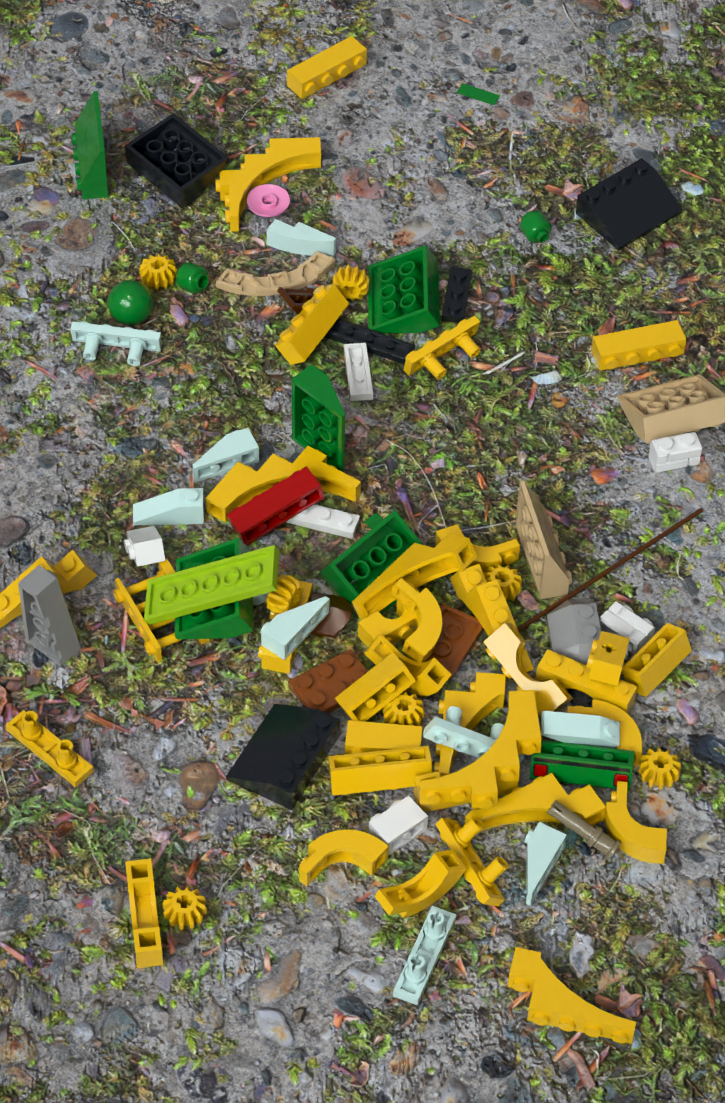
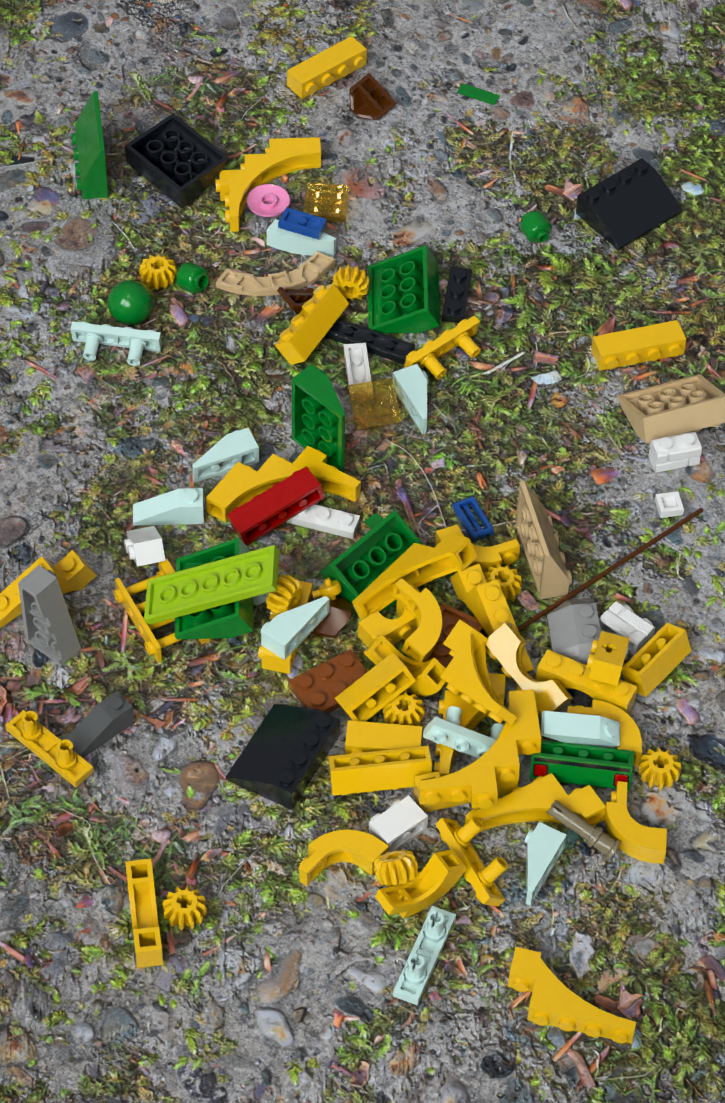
(102, 724): none -> dark grey slope
(302, 223): none -> blue plate
(327, 201): none -> clear yellow plate
(328, 589): none -> yellow piece
(369, 99): none -> reddish brown slope
(374, 404): none -> clear yellow plate
(396, 868): none -> yellow gear
(412, 391): none -> light aqua slope
(465, 522): none -> blue tile
(470, 674): none -> yellow arch
(669, 504): none -> white plate

